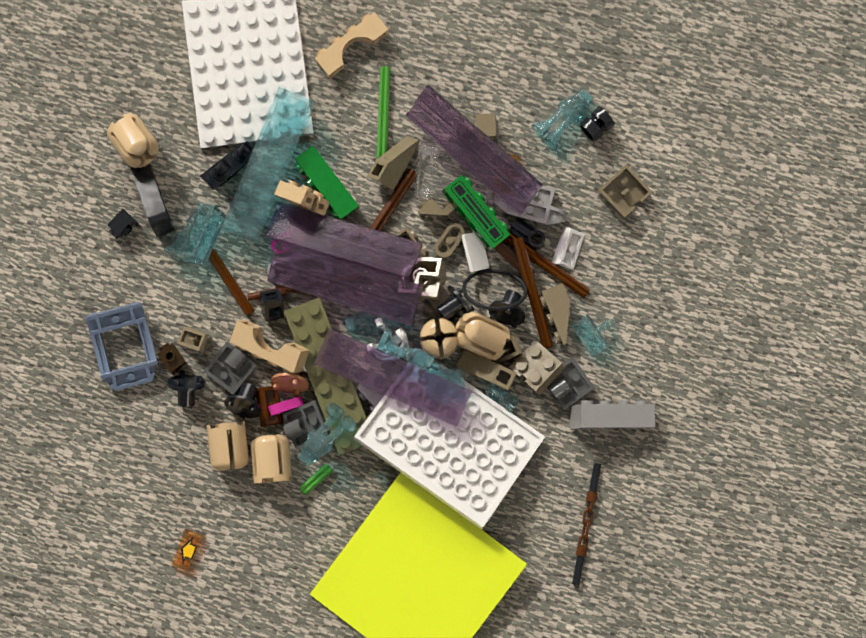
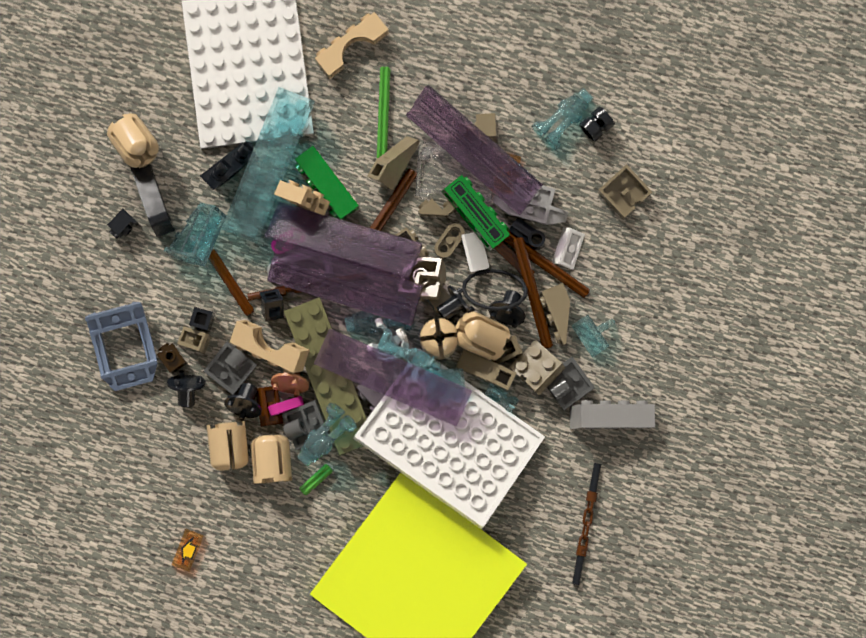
(202, 319): none -> black brick

